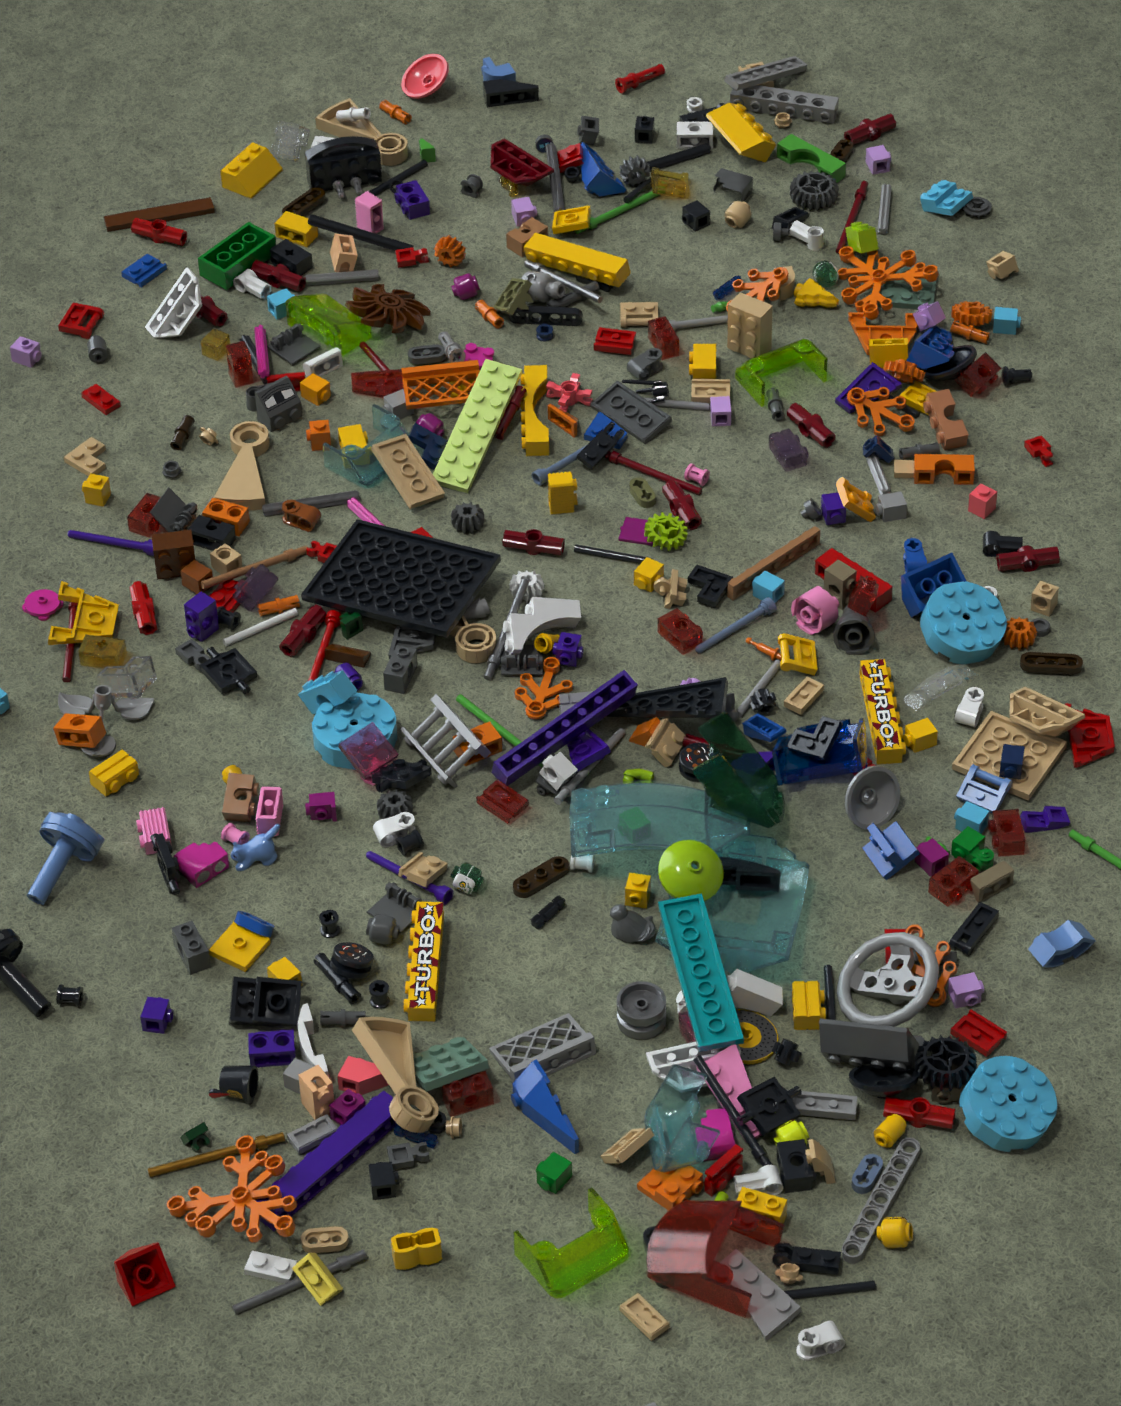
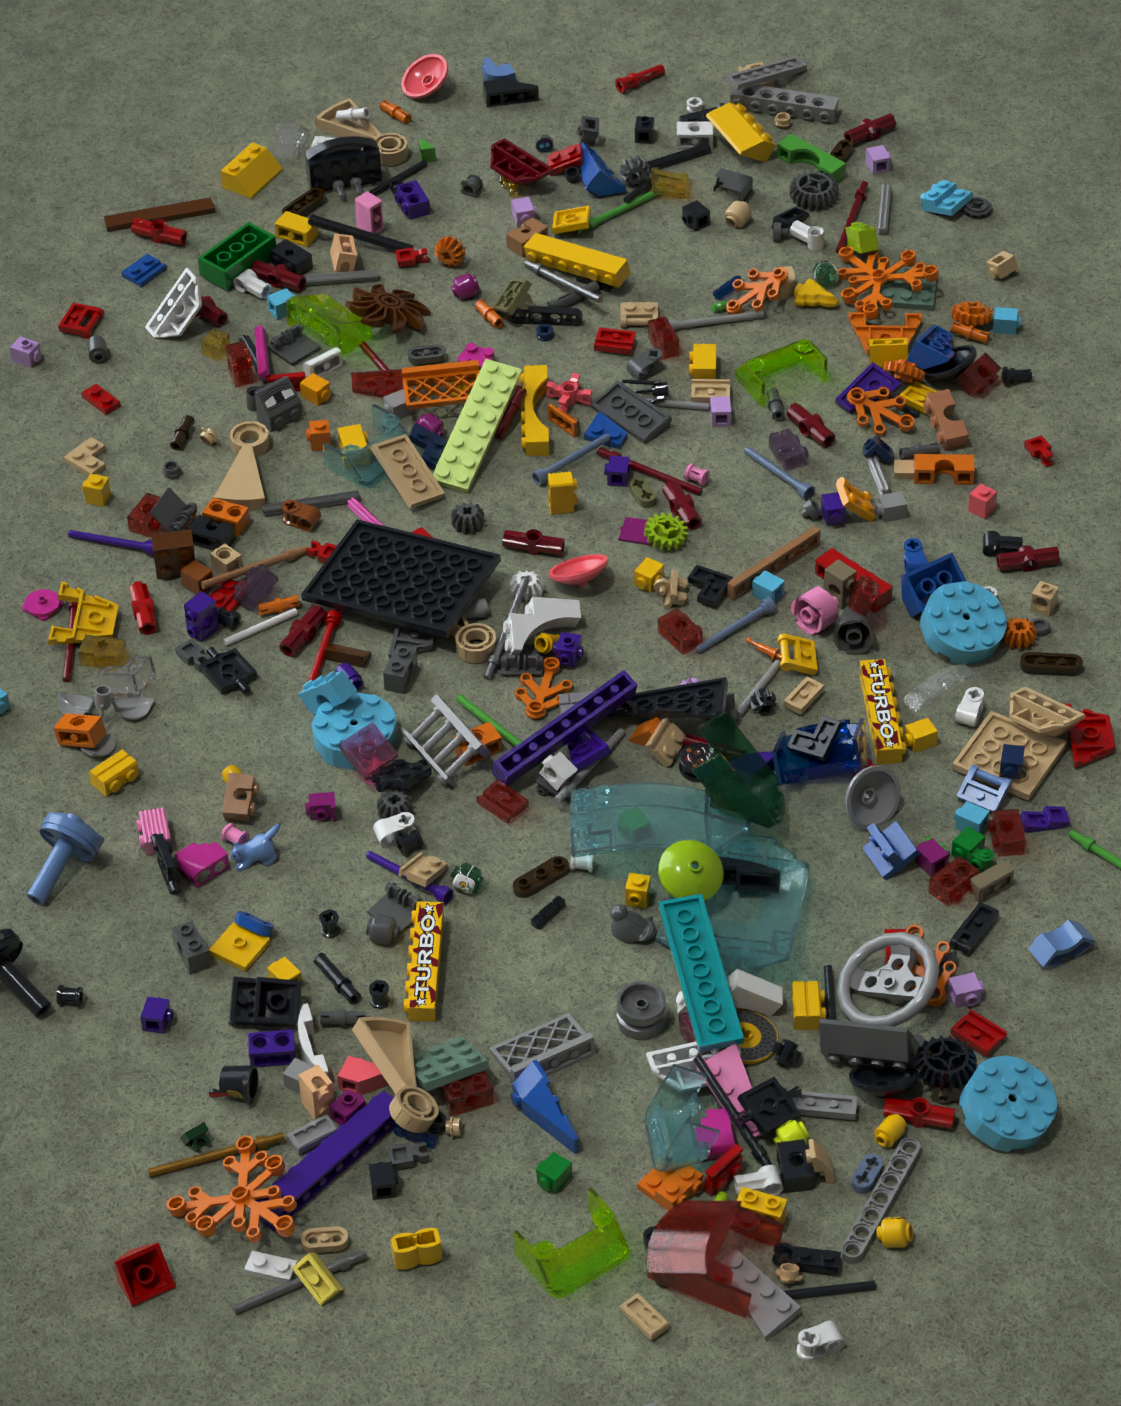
(269, 809): bright pink brick -> none
(350, 624): dark green tile -> none
(351, 960): black head -> none
(452, 349): light grey pin -> none
(543, 286): light grey piece -> none
(555, 181): flat silver axle -> none
(579, 569): none -> coral dish
(599, 446): black hinge -> none
(609, 554): black bar -> none
(617, 471): none -> dark purple brick
(627, 1145): tan plate -> none
(641, 774): lime arm -> none
(749, 326): tan brick -> none
(762, 728): blue slope -> none
(804, 490): none -> sand blue piece
(928, 315): lavender brick -> none

